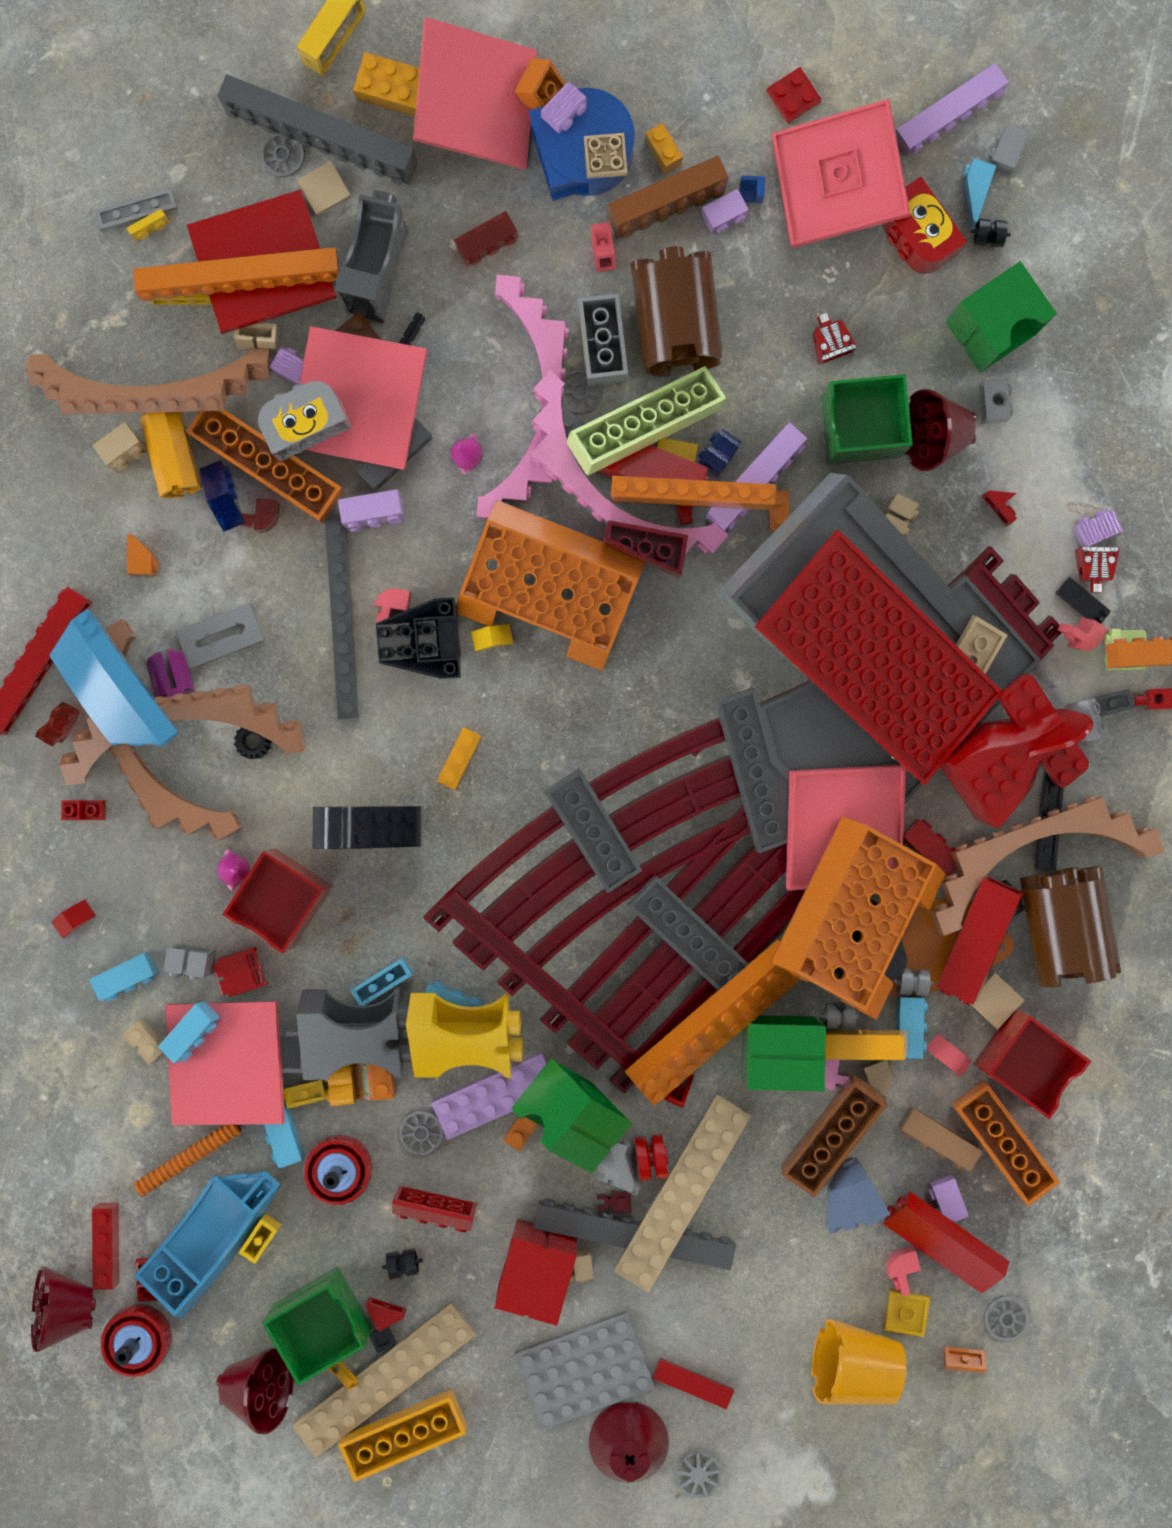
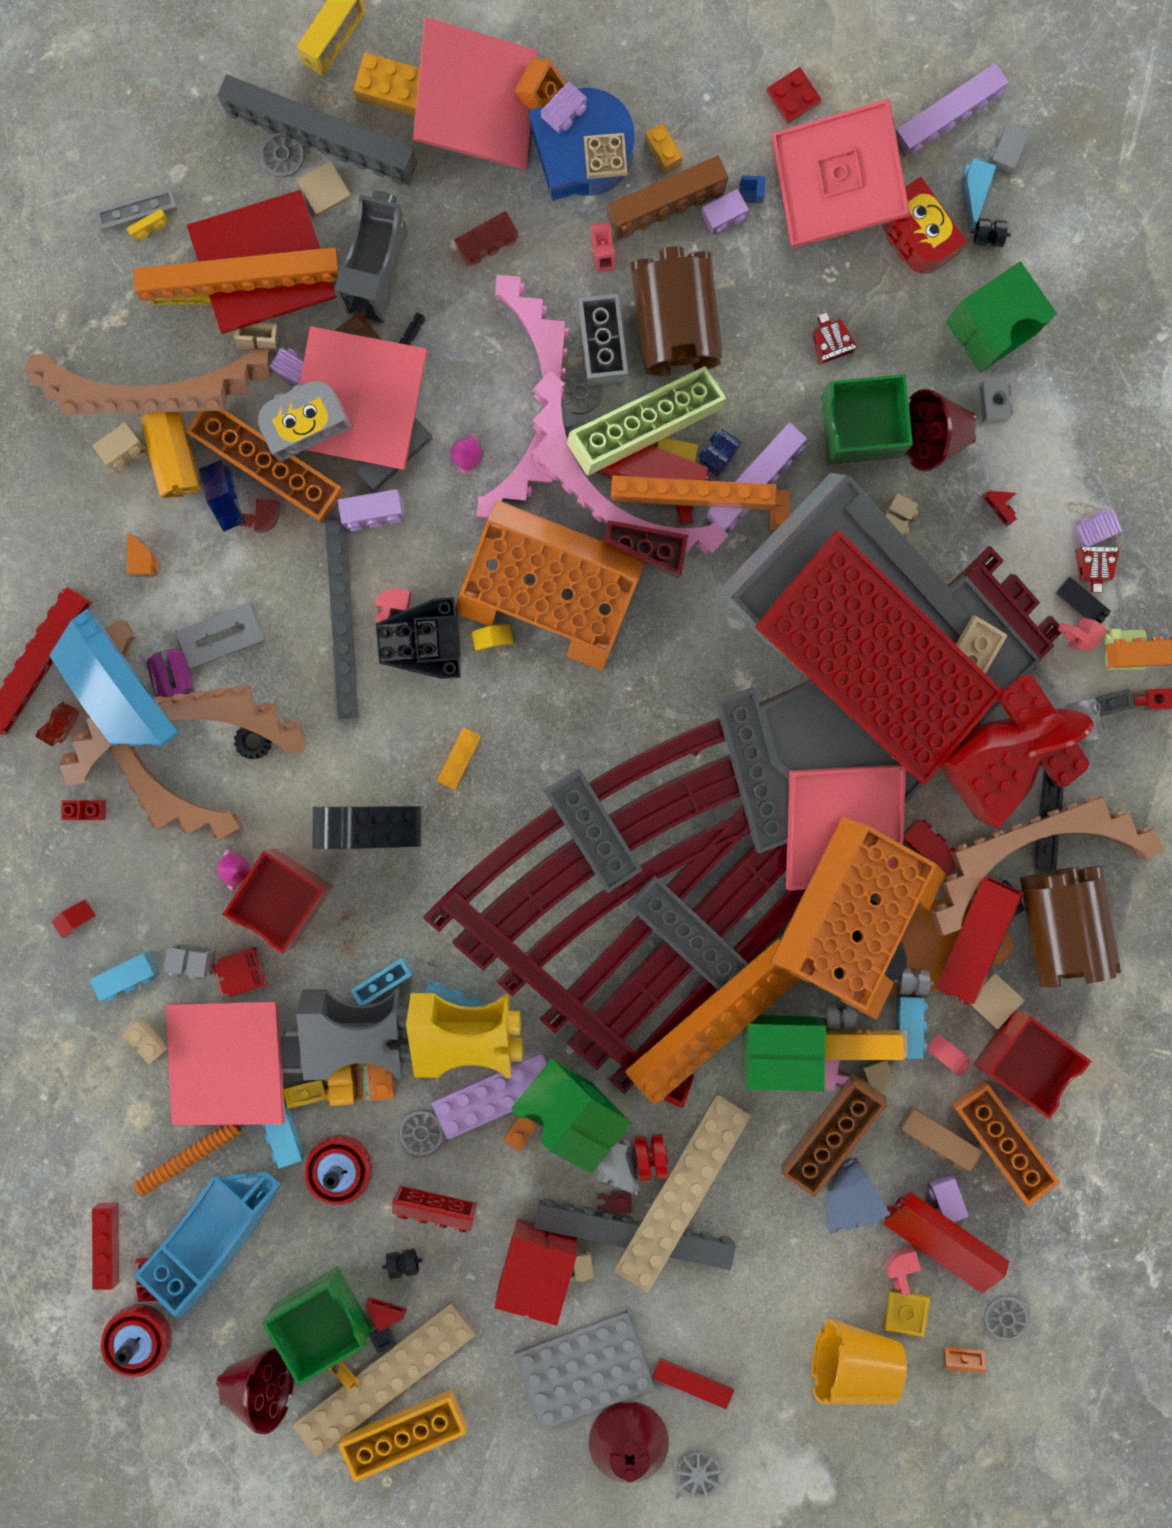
(60, 1308): dark red cone -> none
(189, 1032): medium azure brick -> none
(260, 1238): yellow brick -> none

